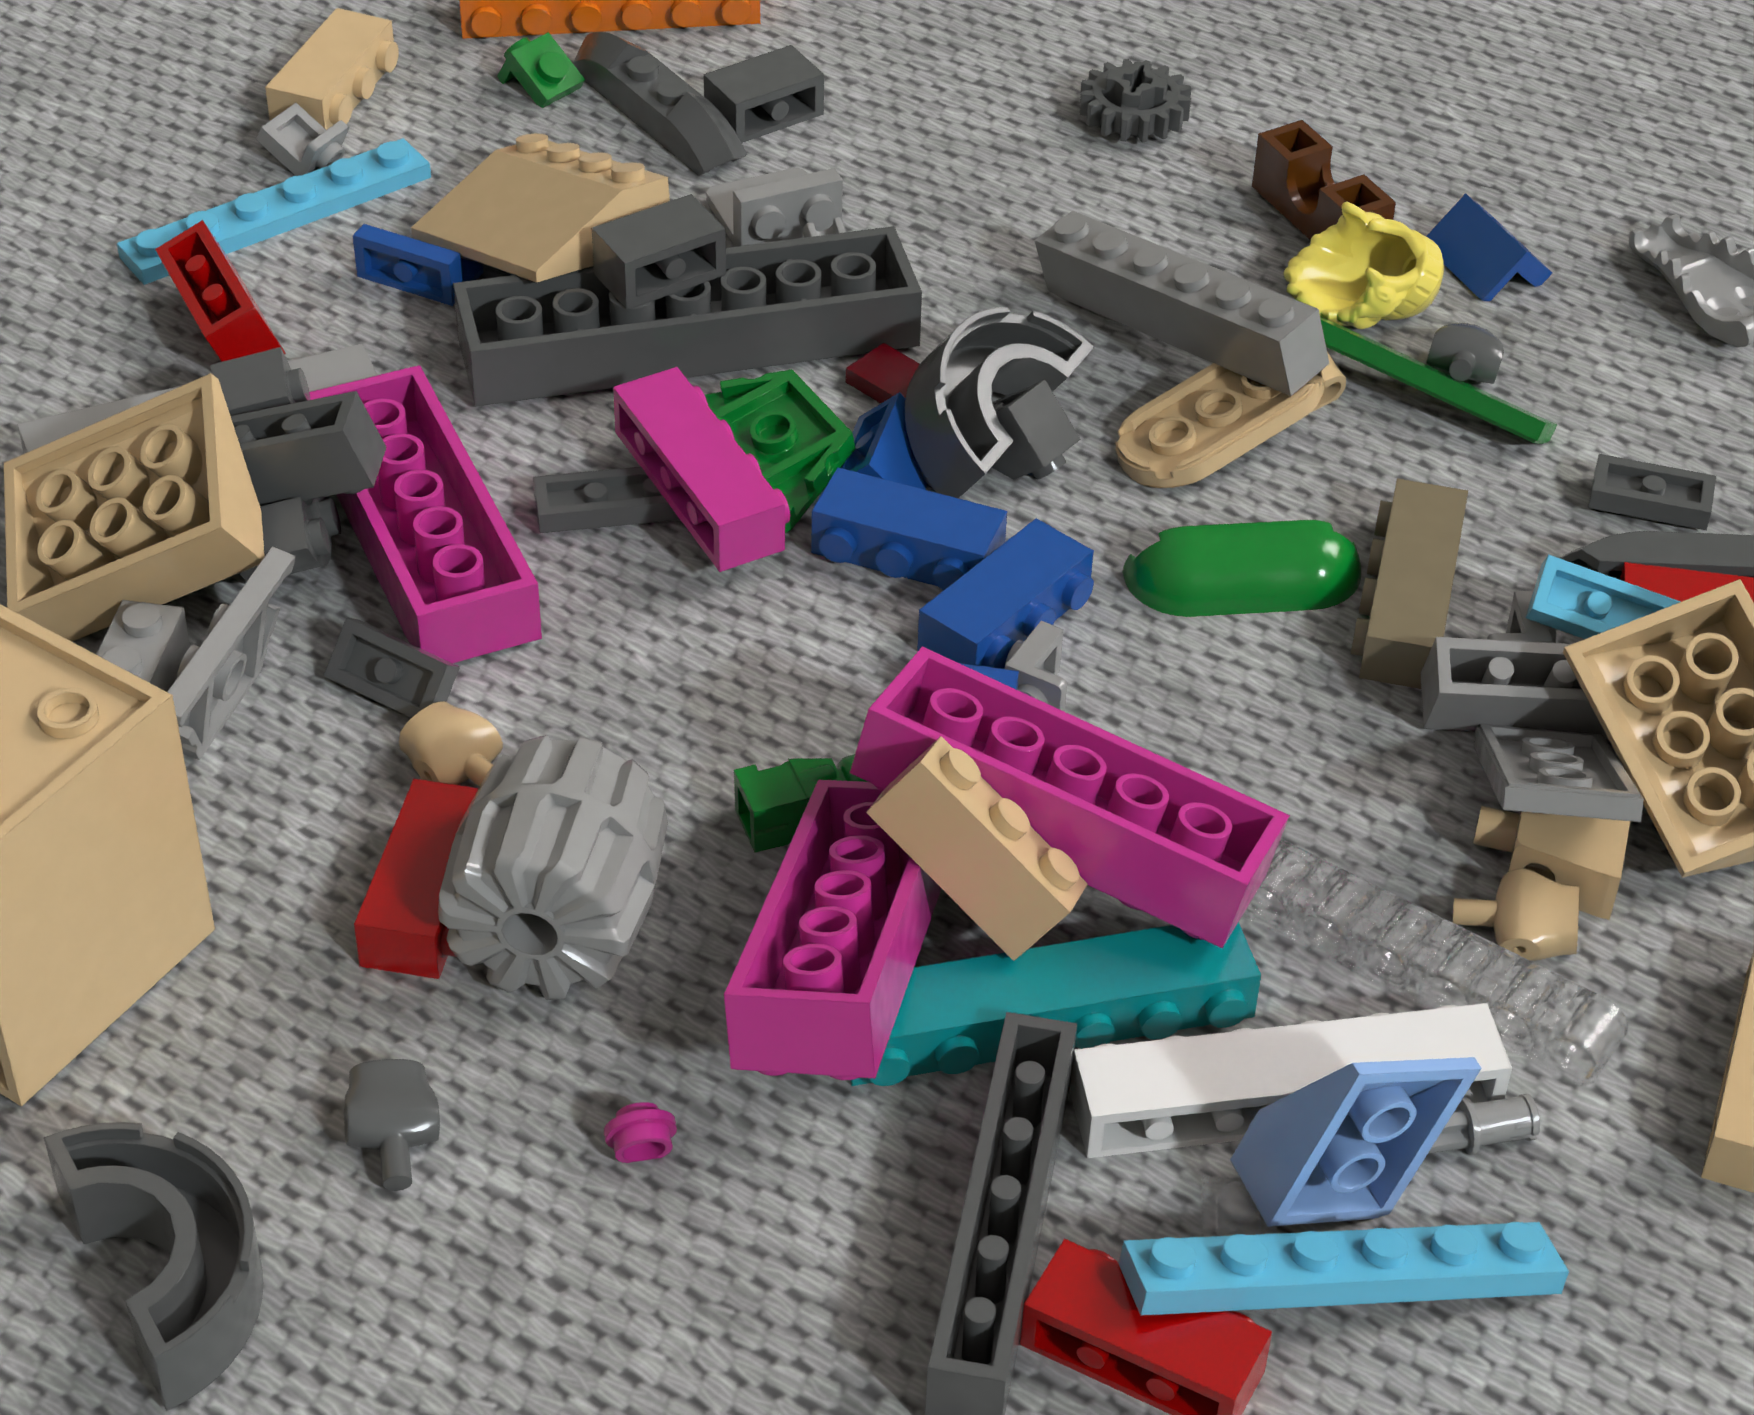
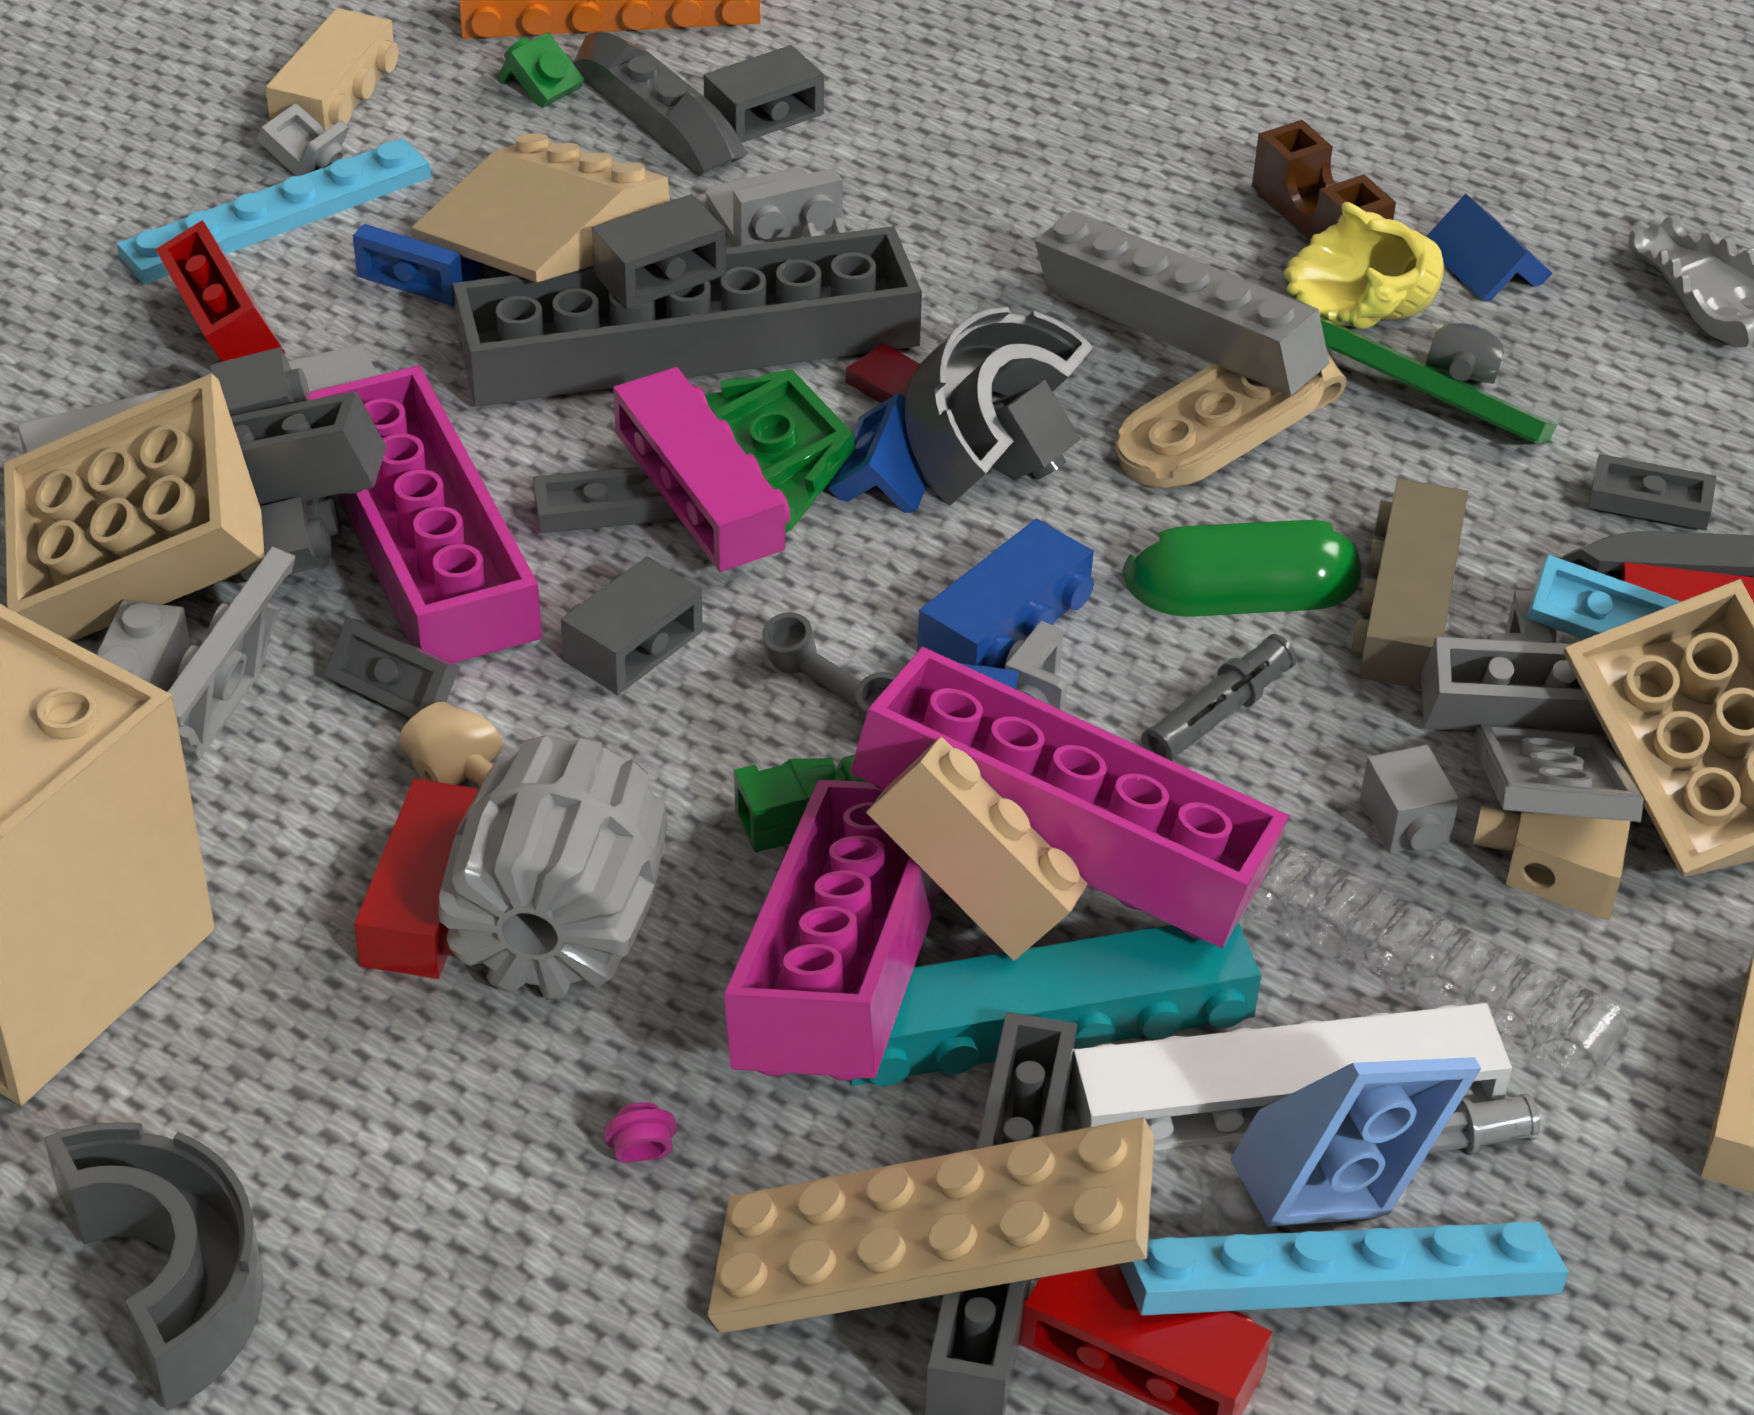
(390, 1111): dark grey piece -> none
(631, 625): none -> dark grey brick
(792, 650): none -> dark grey bar
(903, 529): blue brick -> none
(935, 1226): none -> tan plate
(1135, 100): dark grey gear -> none
(1264, 663): none -> dark grey pin
(1409, 799): none -> light grey brick
(1528, 915): tan piece -> none

